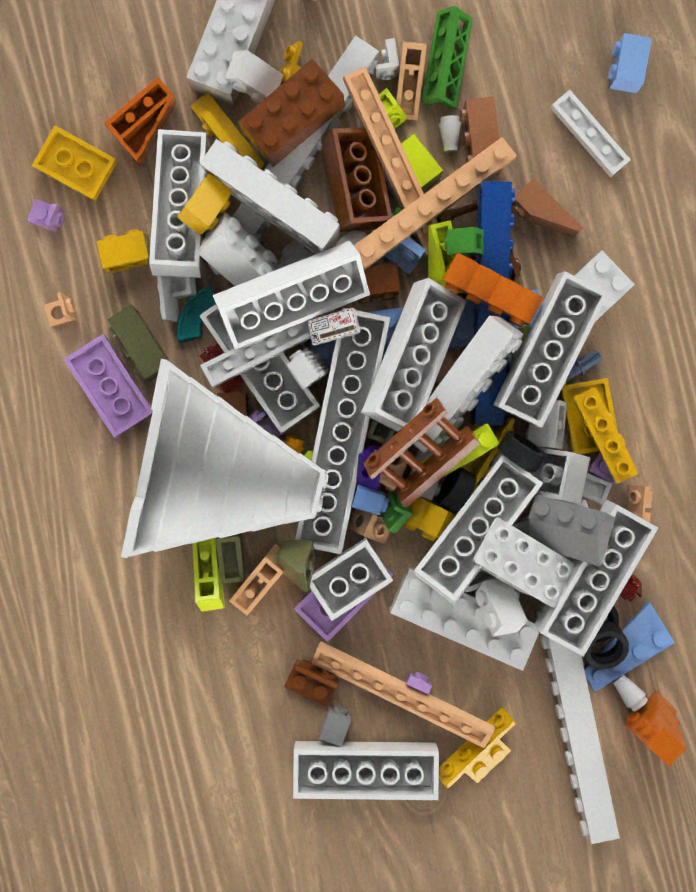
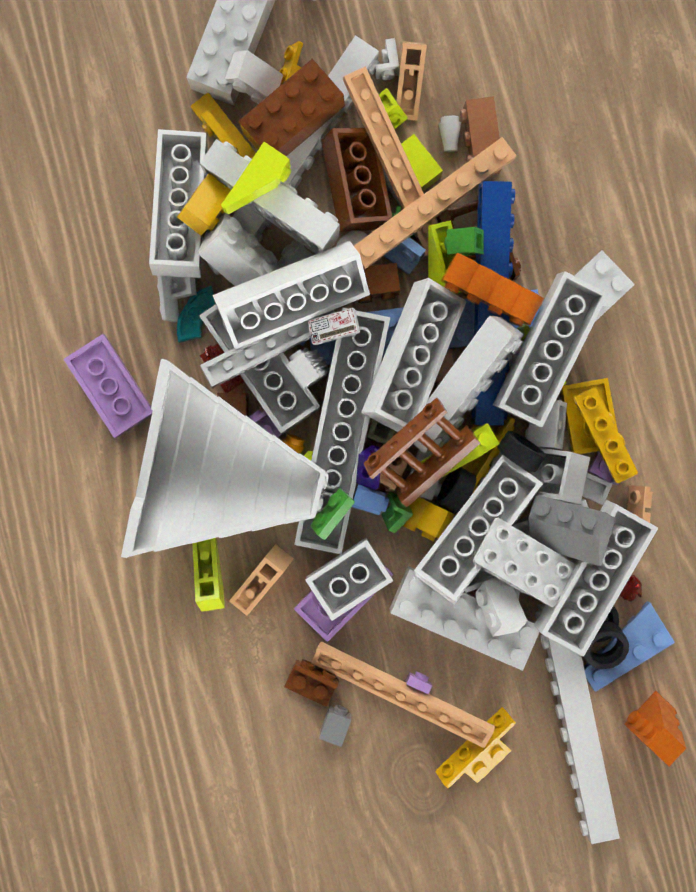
(46, 215): lavender bracket -> none
(68, 309): light nougat bracket -> none
(74, 163): yellow plate -> none
(124, 251): yellow brick -> none
(137, 341): olive brick -> none
(138, 121): orange wedge -> none
(231, 558): olive slope -> none
(260, 177): none -> neon yellow slope
(298, 561): olive slope -> none
(332, 513): none -> bright green plate
(366, 770): white brick -> none
(372, 526): light nougat bracket -> none
(444, 54): bright green fence -> none
(539, 207): nougat slope -> none
(584, 364): sand blue axle -> none
(590, 133): white plate -> none
(629, 63): light blue brick -> none
(630, 693): white cone -> none

